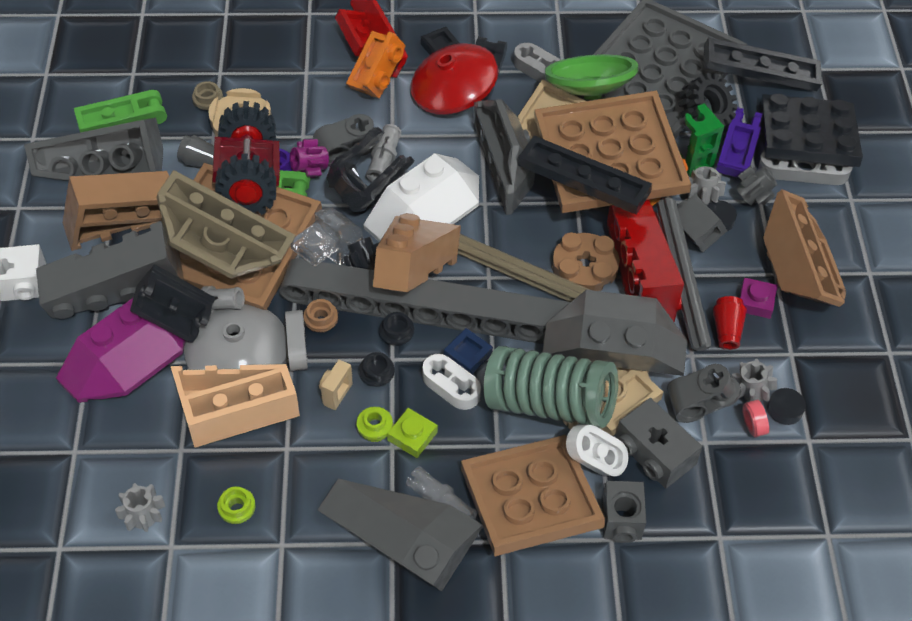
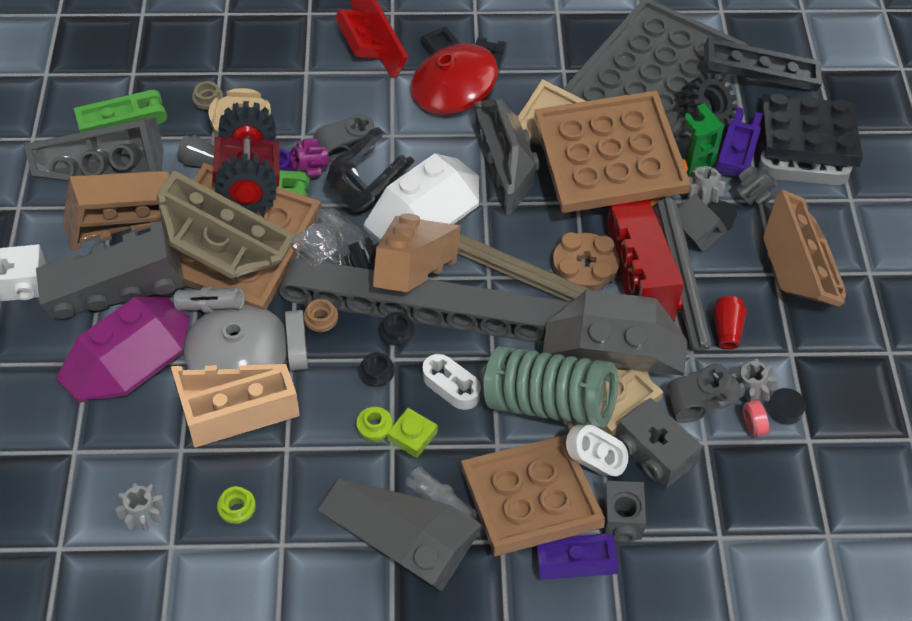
(172, 303): black hinge -> none
(336, 384): tan plate -> none
(376, 64): orange bracket -> none
(384, 151): light grey pin -> none
(468, 350): dark blue plate -> none
(533, 60): light grey beam -> none
(578, 557): none -> dark purple plate
(585, 174): black plate -> none
(591, 74): bright green dish -> none
(758, 297): magenta plate -> none

